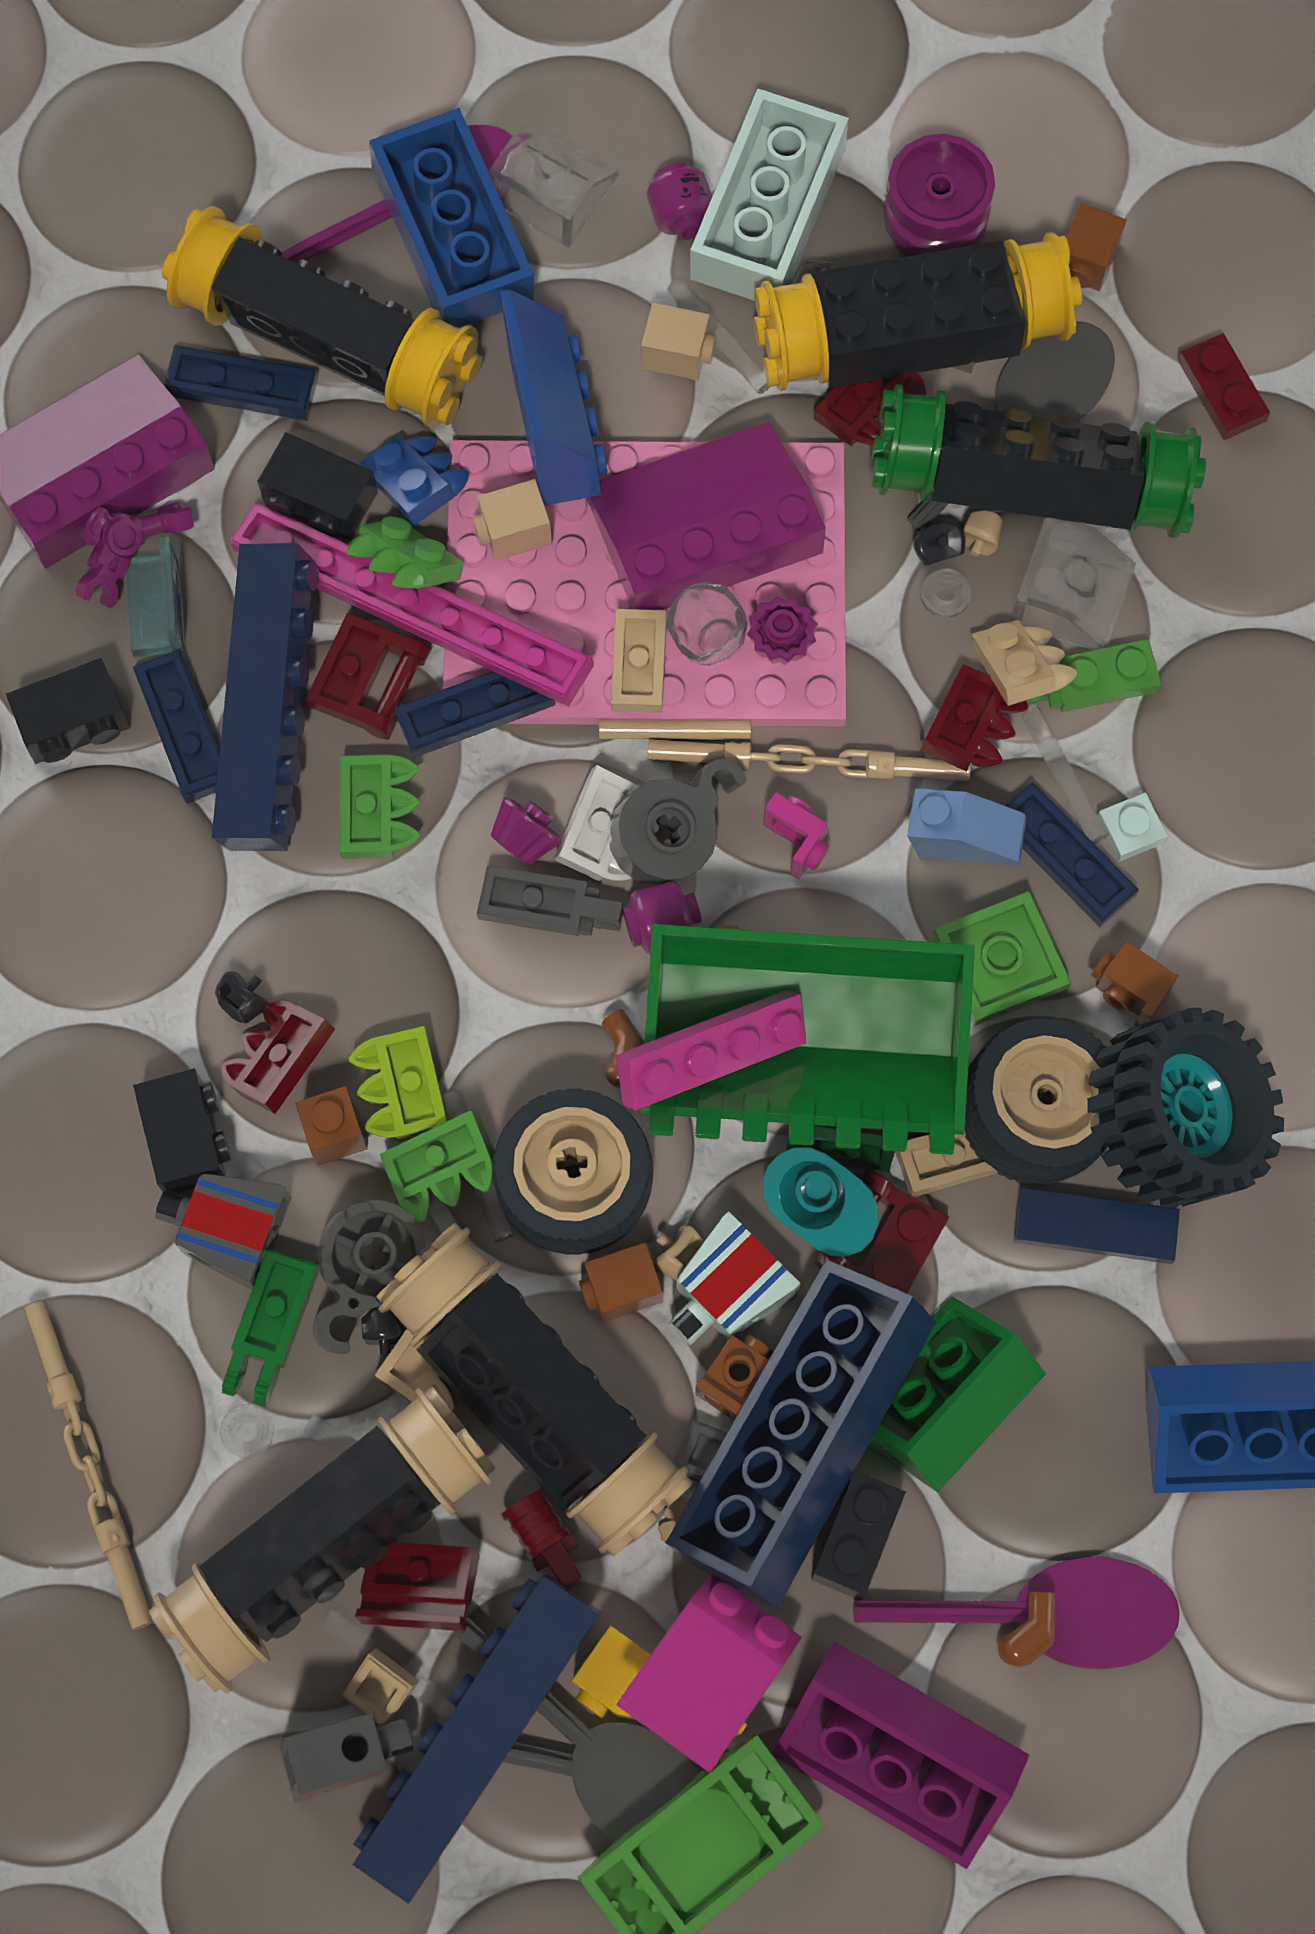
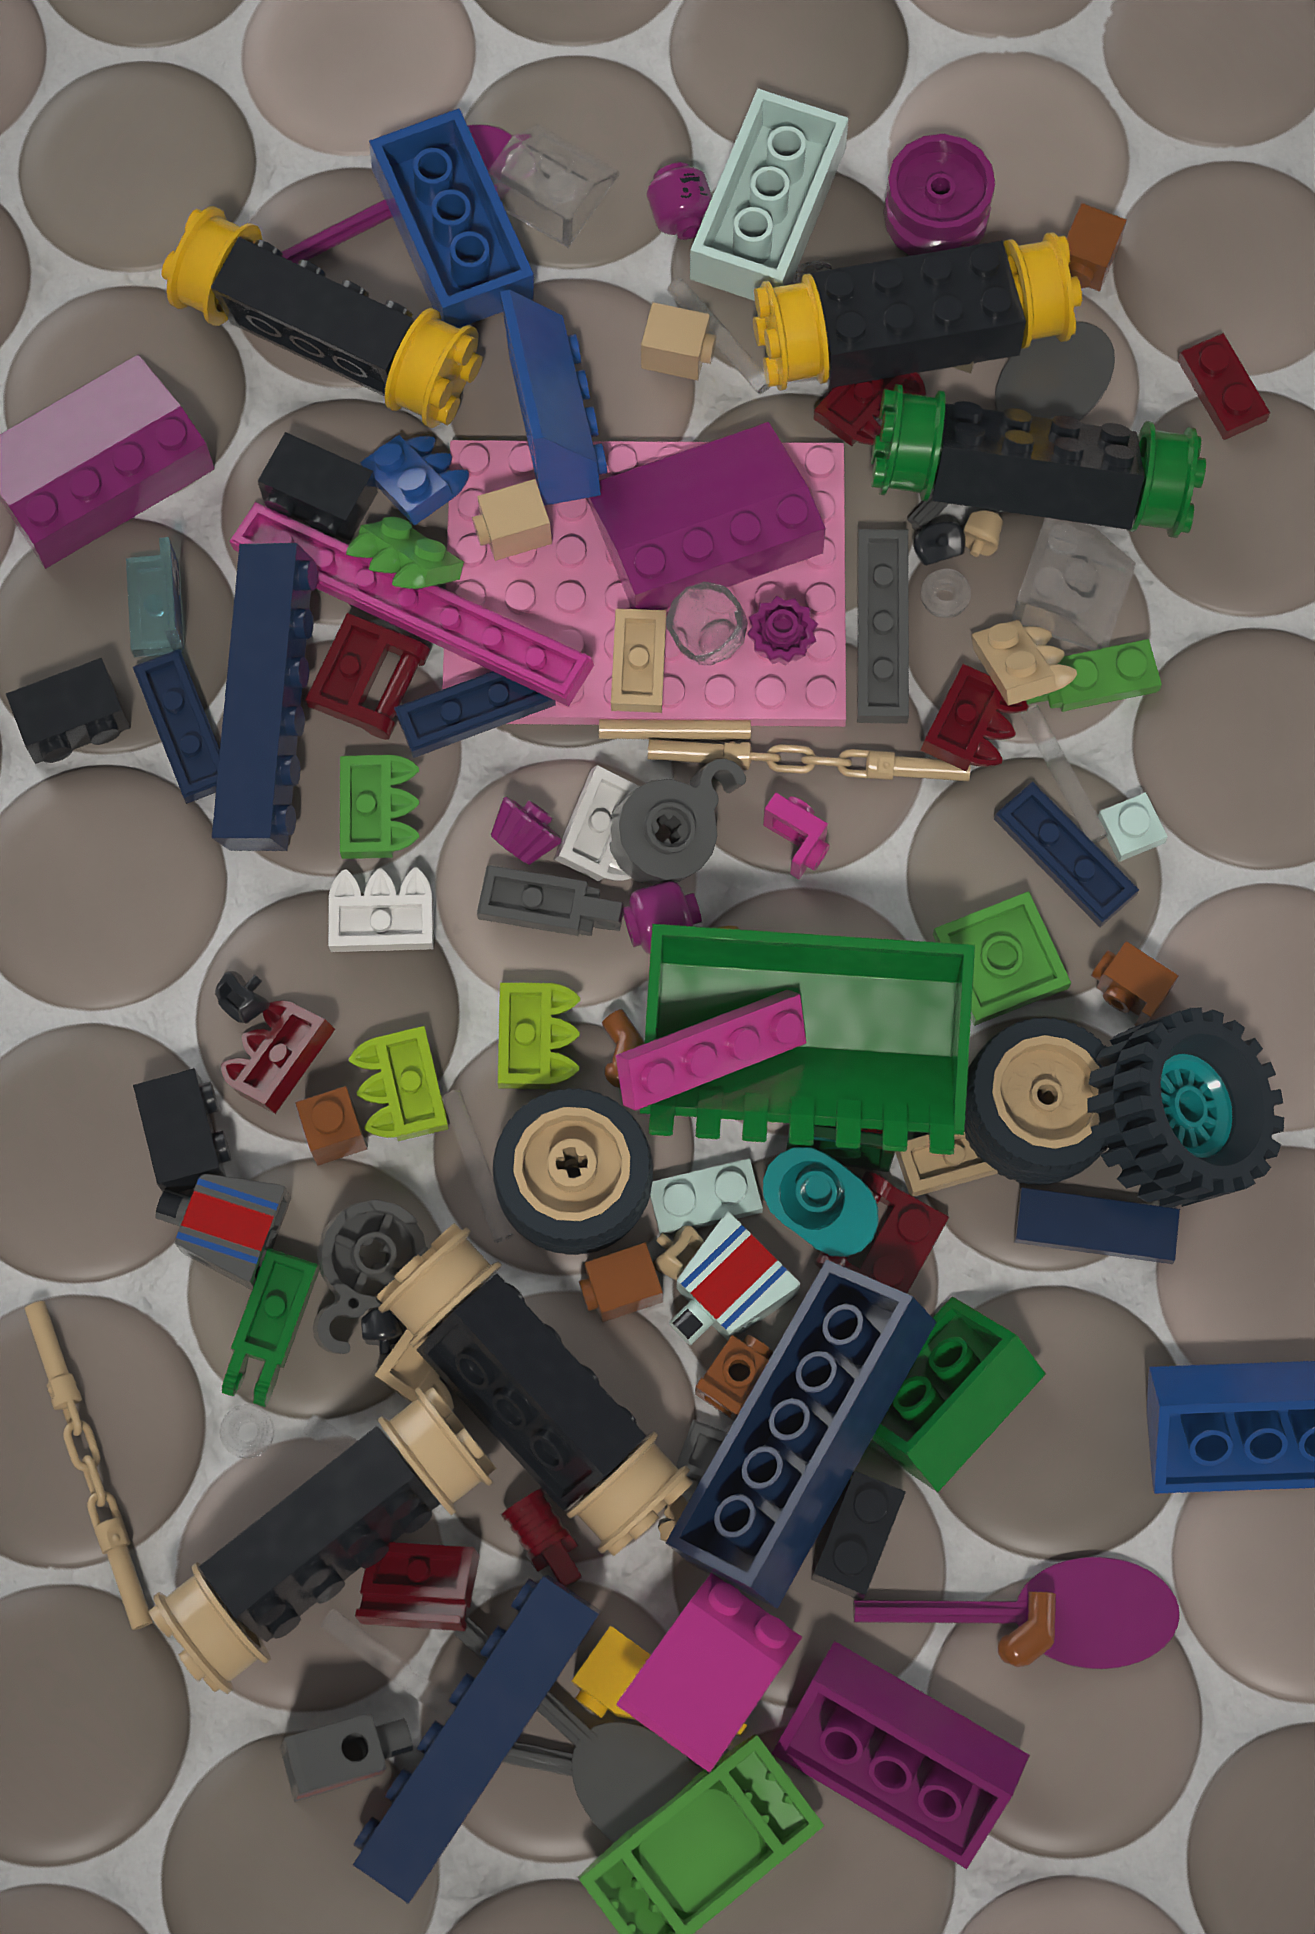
(116, 539): magenta piece -> none
(241, 382): dark blue tile -> none
(380, 917): none -> white plate
(380, 1687): tan tile -> none
(437, 1163): bright green plate -> none
(531, 1033): none -> lime plate
(705, 1196): none -> light aqua plate
(882, 626): none -> dark grey plate
(965, 828): medium blue slope -> none

